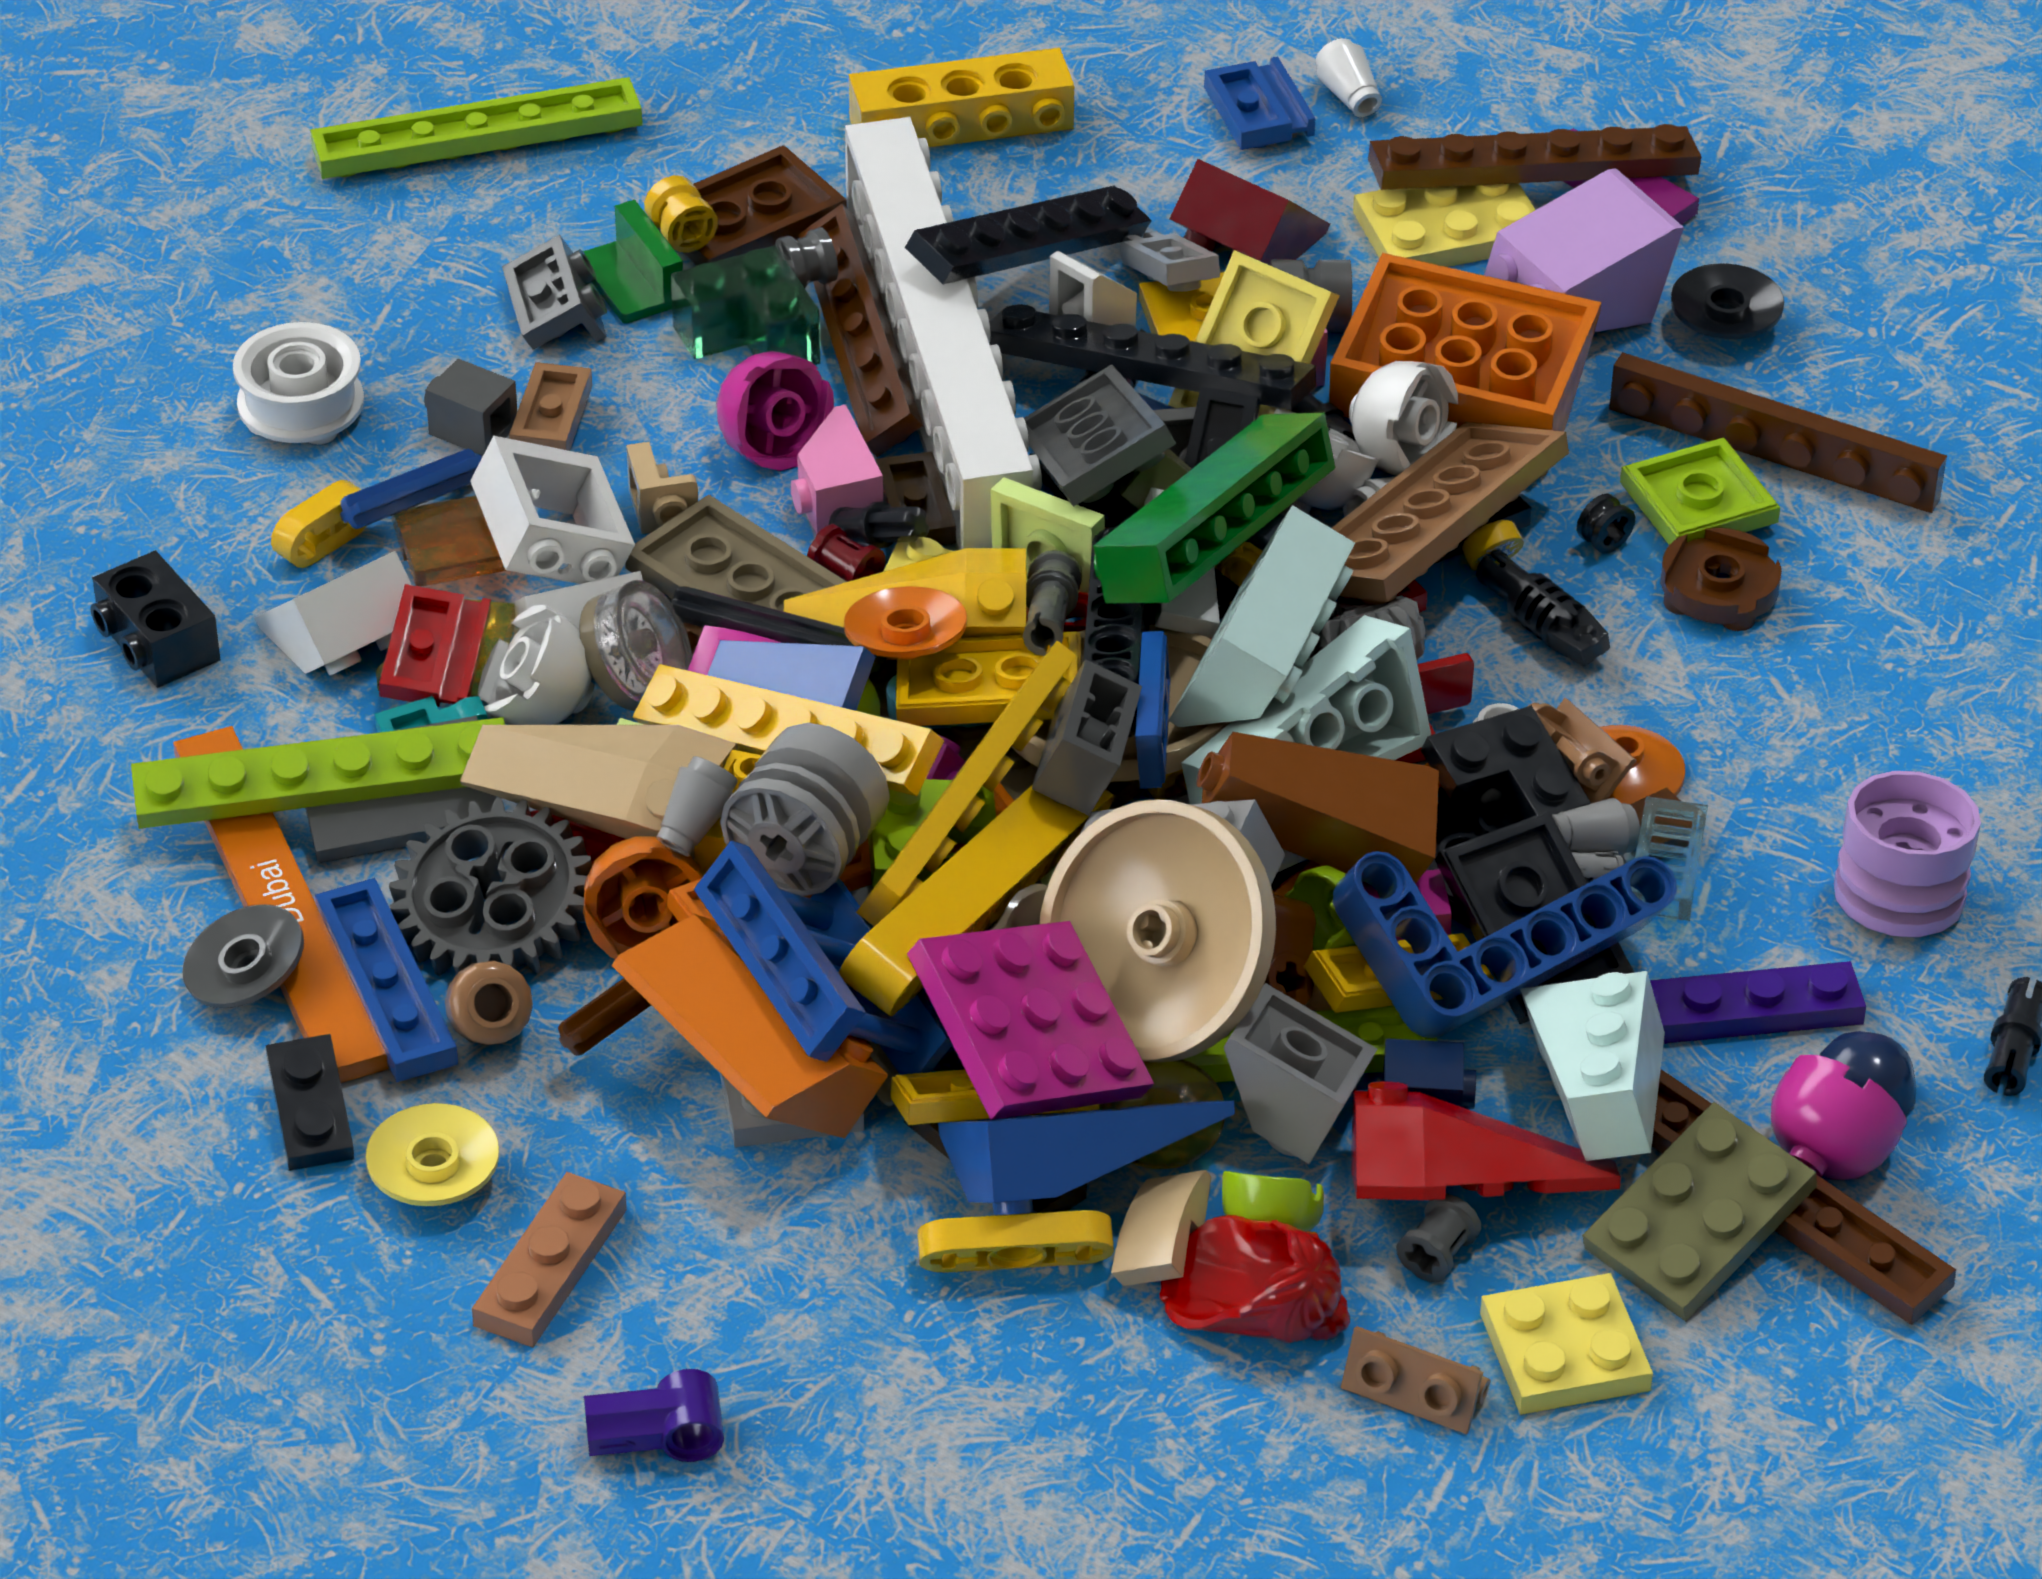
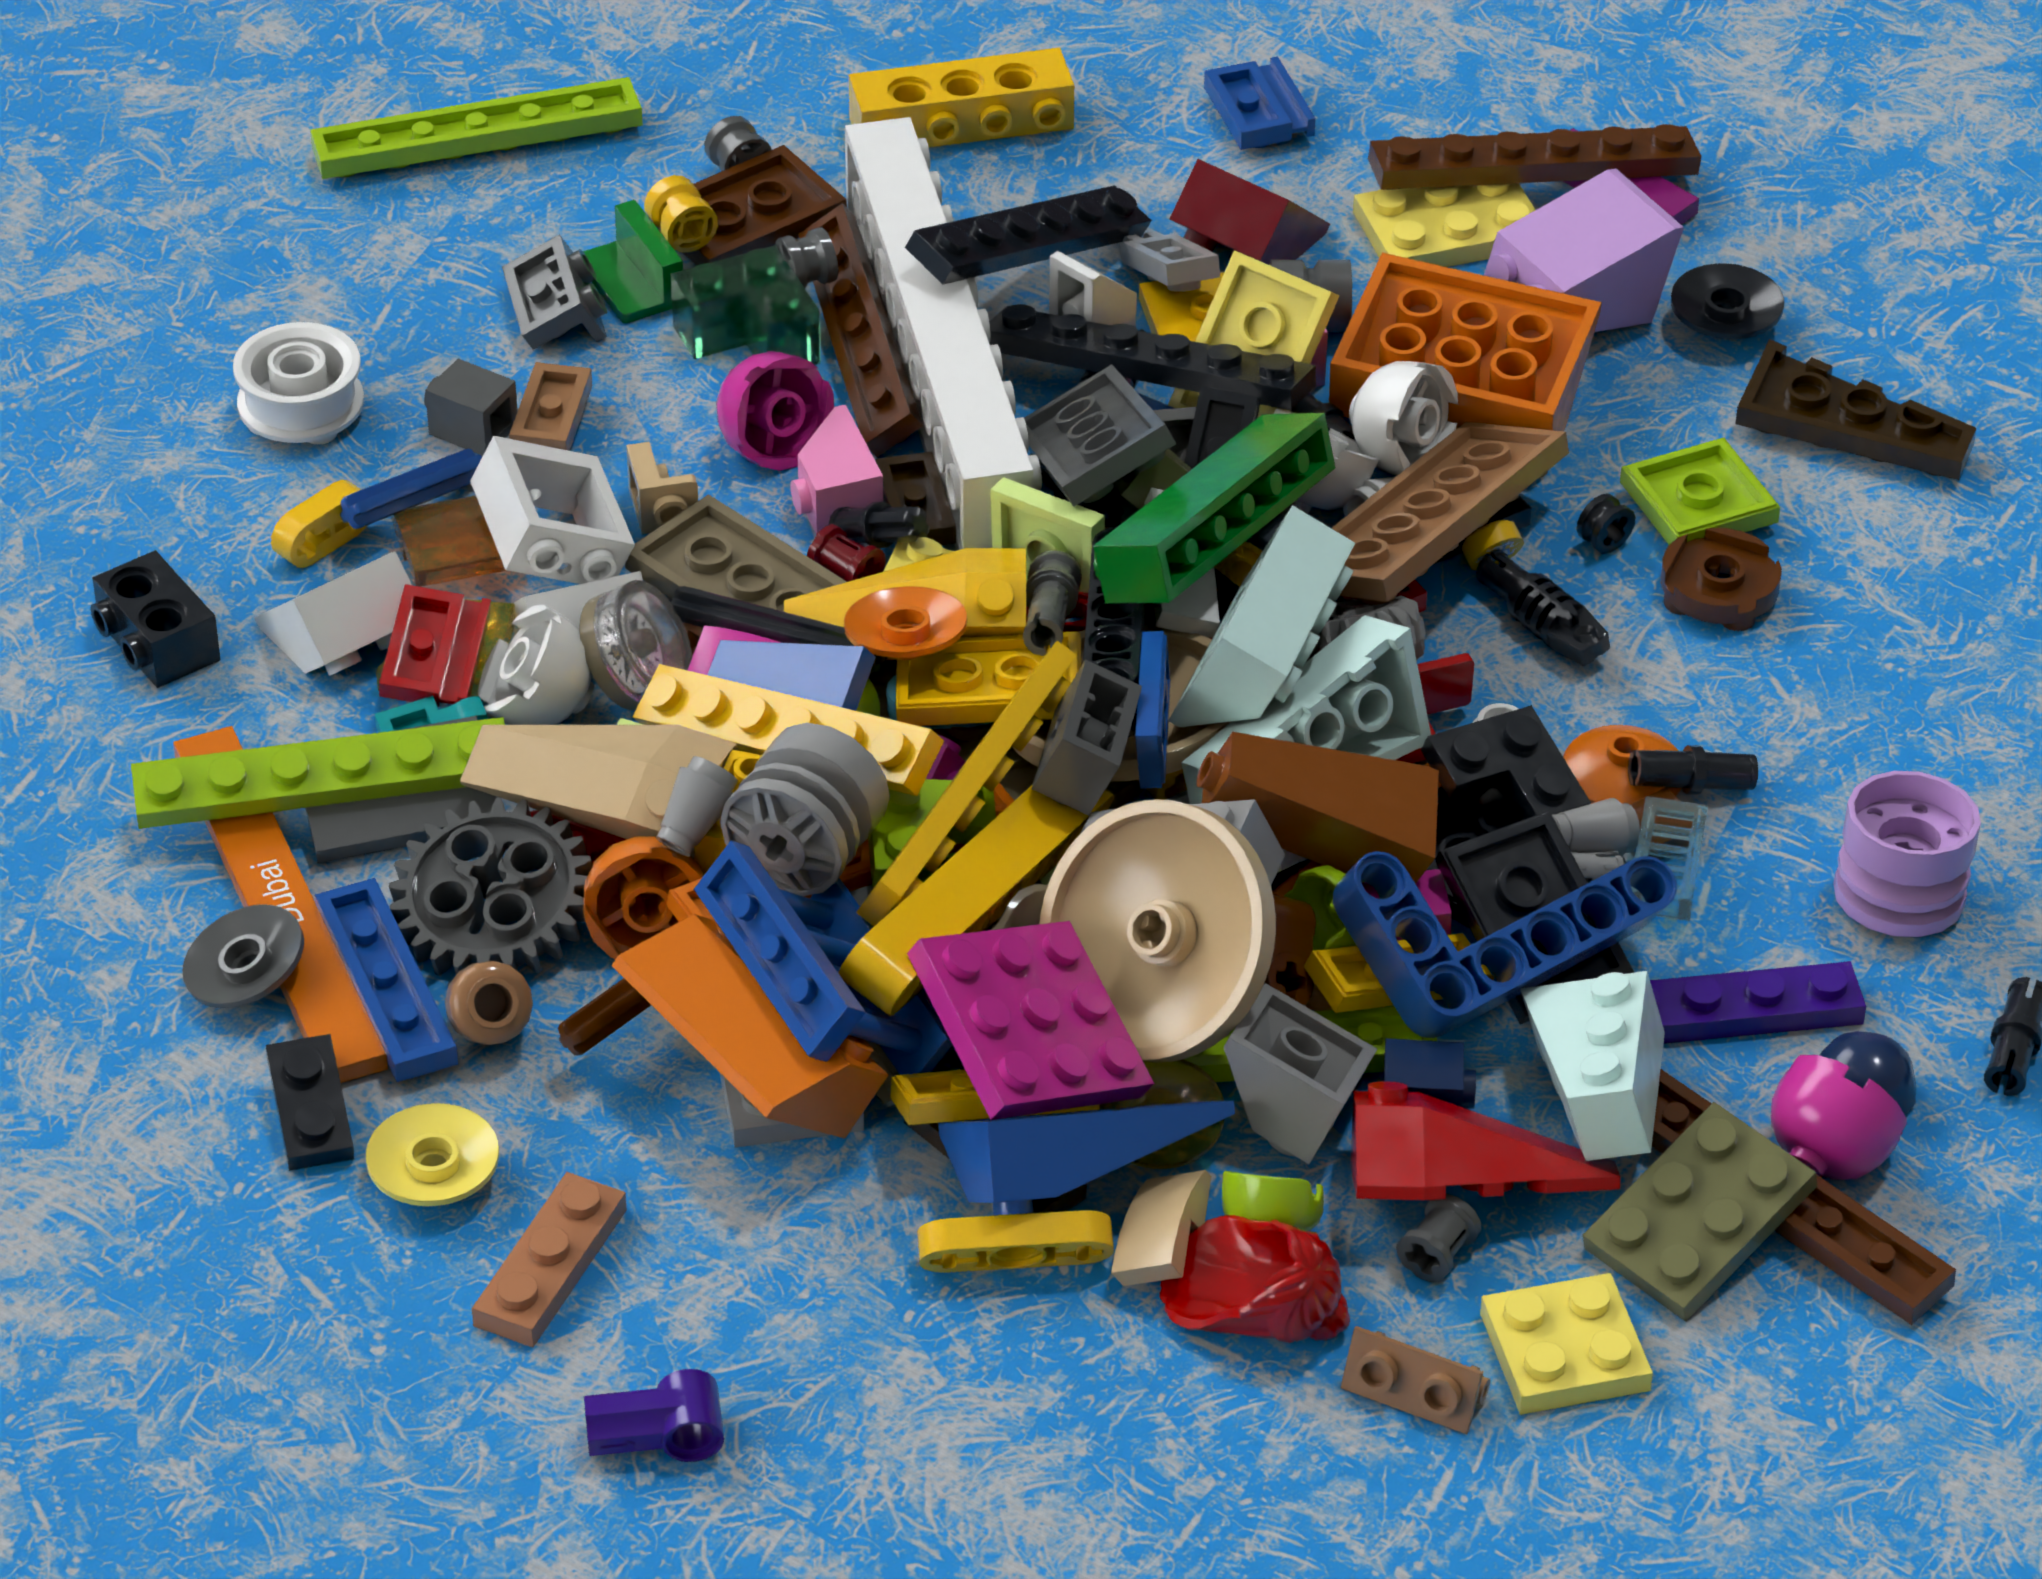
(734, 142): none -> dark grey wheel
(1347, 74): white cone -> none
(1588, 750): medium nougat hinge -> none
(1692, 769): none -> black pin
(1778, 432): reddish brown plate -> none
(1858, 419): none -> dark brown wing

